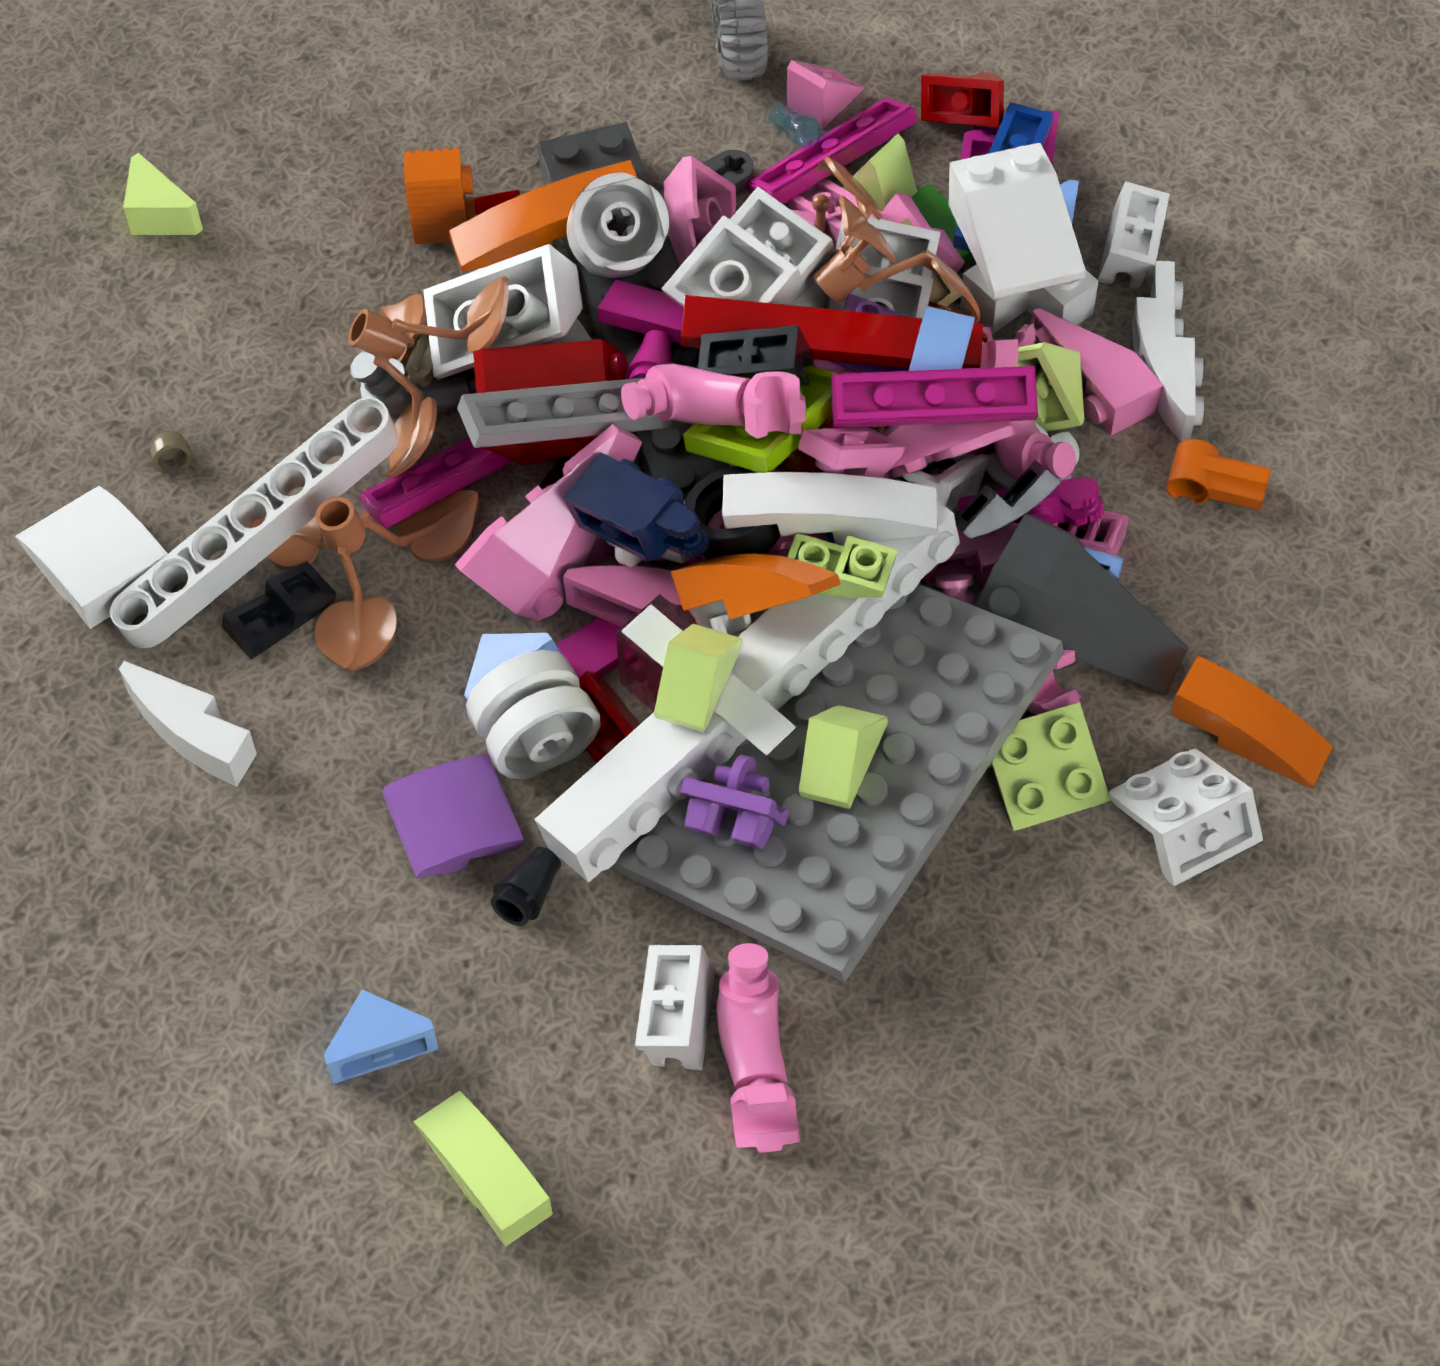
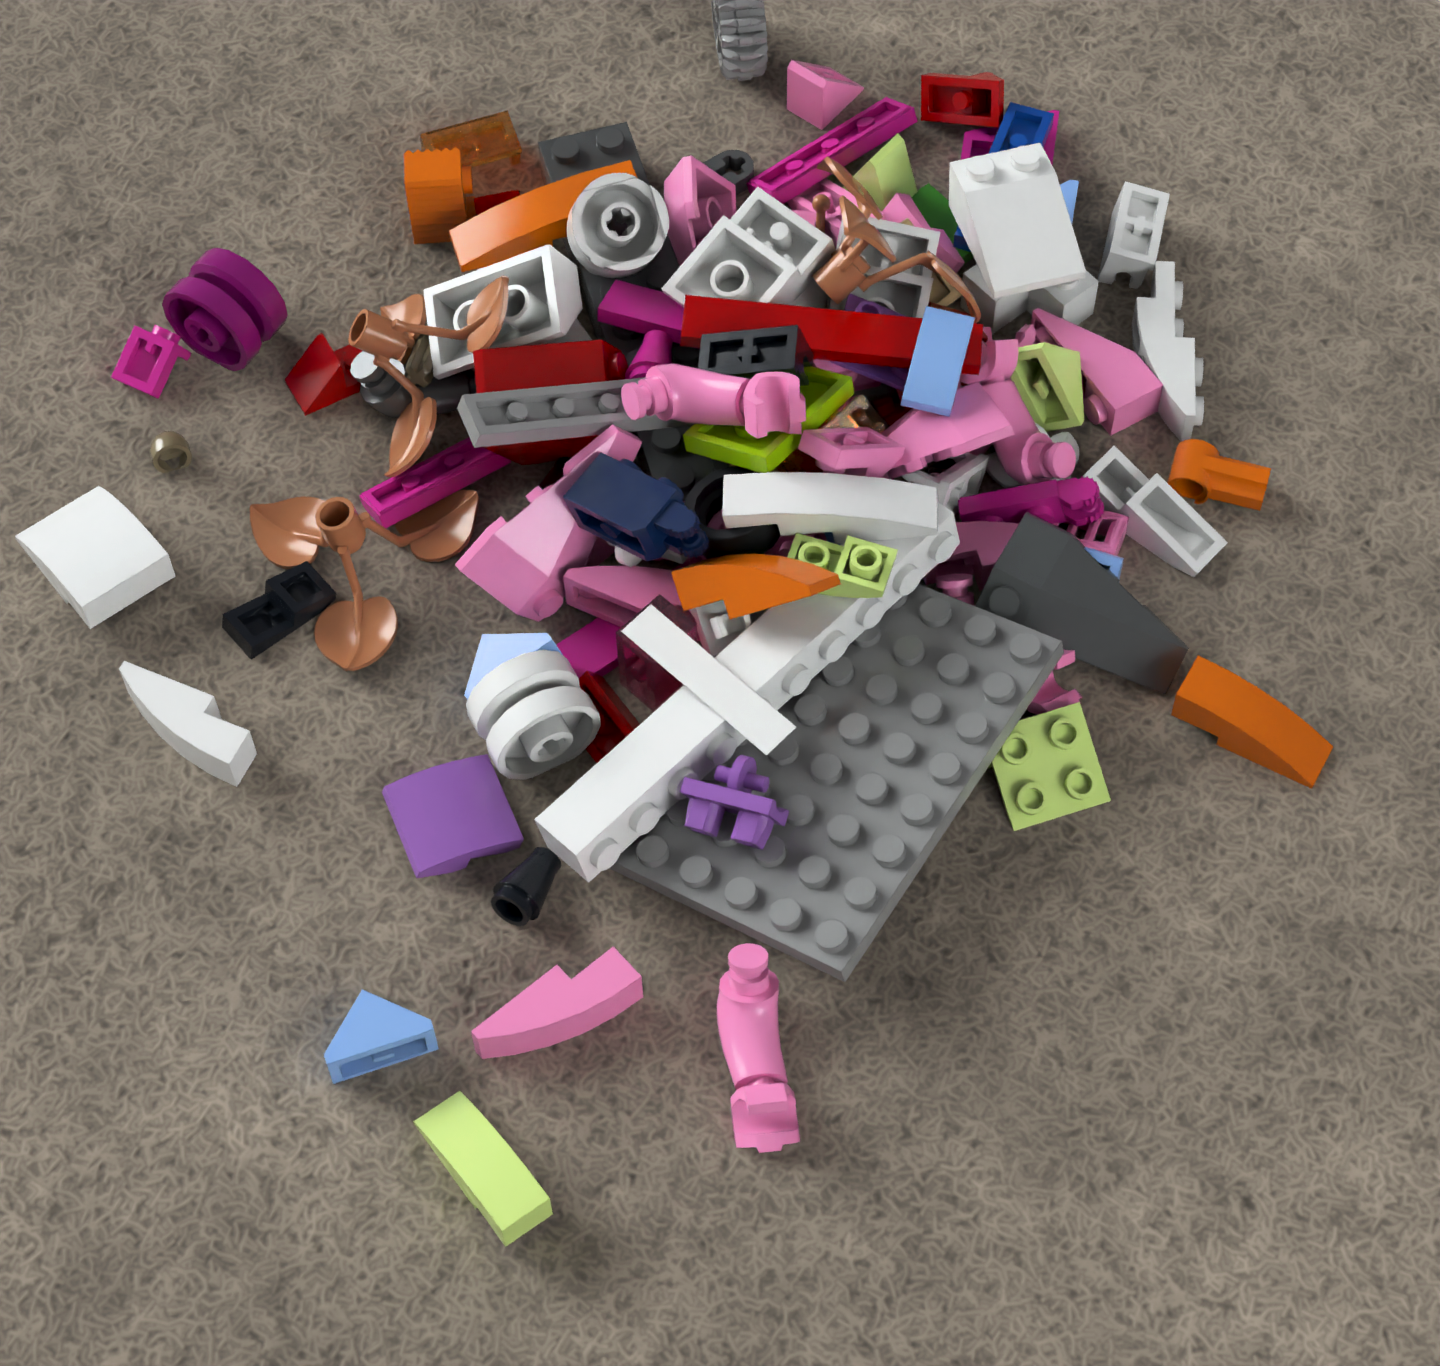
(149, 359): none -> dark pink bracket
(156, 204): yellowish green slope -> none
(225, 308): none -> magenta wheel
(246, 545): white beam -> none
(322, 375): none -> red slope
(478, 140): none -> clear orange hinge
(560, 1007): none -> bright pink slope
(675, 1005): white hinge -> none
(695, 675): yellowish green slope -> none
(800, 127): clear light blue arm -> none
(839, 753): yellowish green slope -> none
(934, 397): dark pink tile -> none
(991, 512): slope -> none
(1156, 514): none -> white slope
(1193, 812): white bracket -> none

